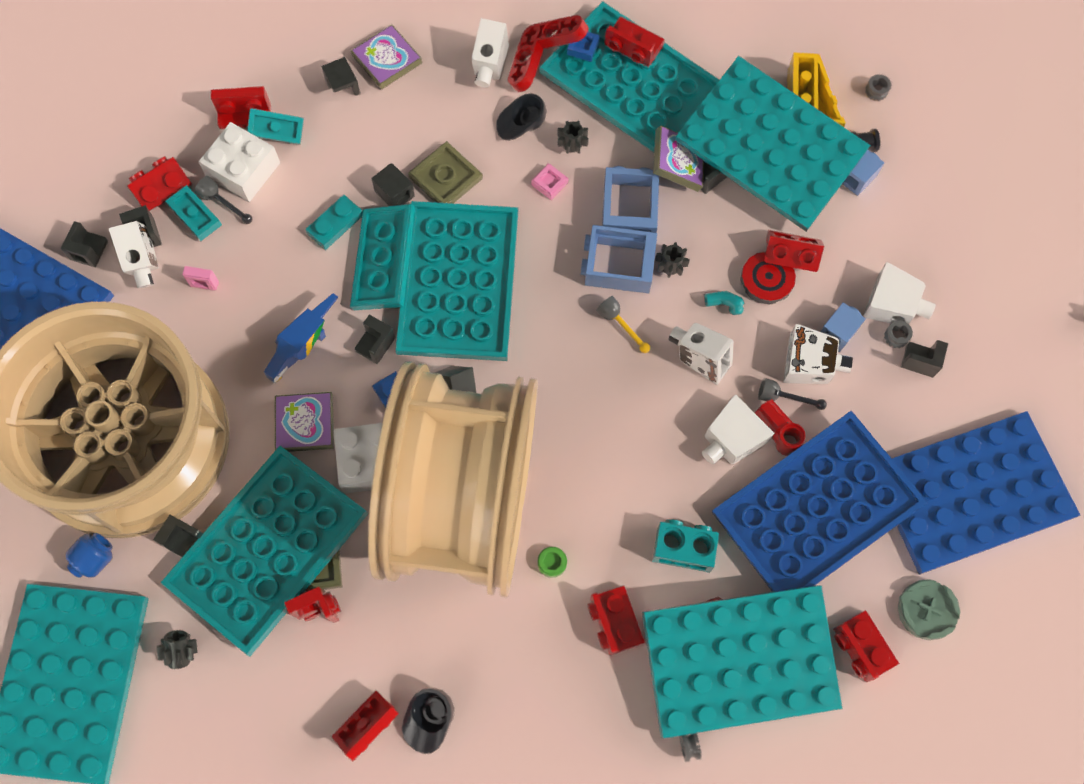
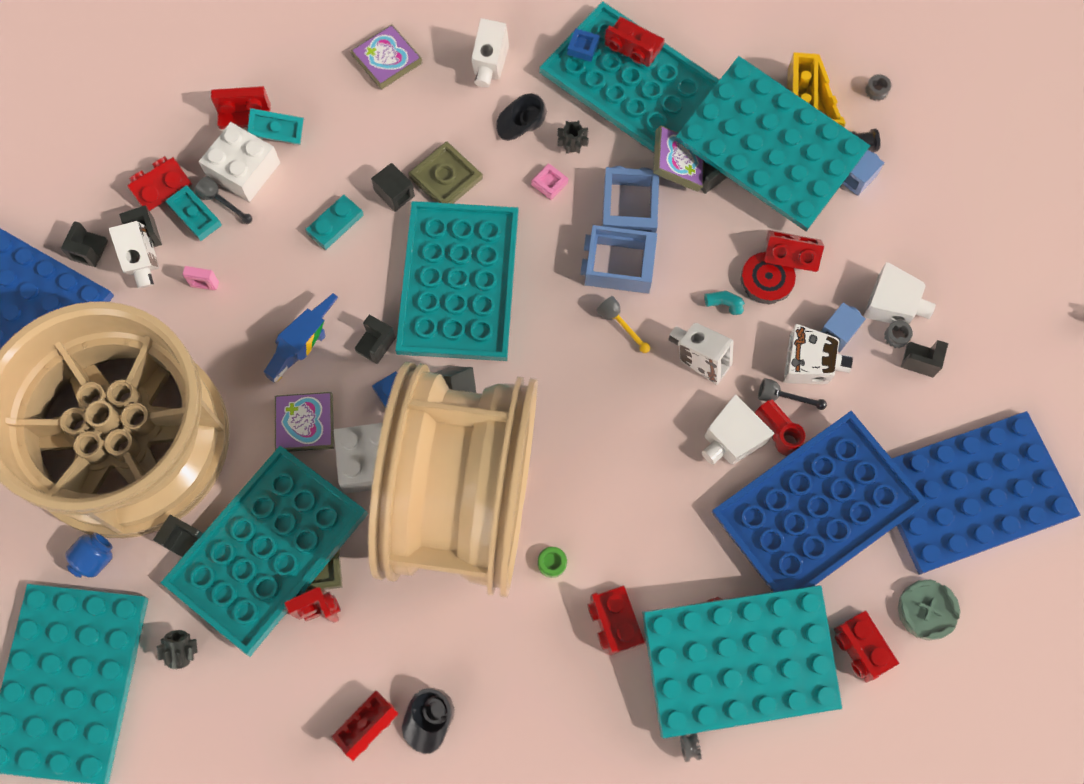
(340, 76): pearl dark grey panel -> none
(383, 257): teal tile -> none
(535, 39): red beam -> none
(672, 252): pearl dark grey gear -> none
(685, 554): teal brick -> none

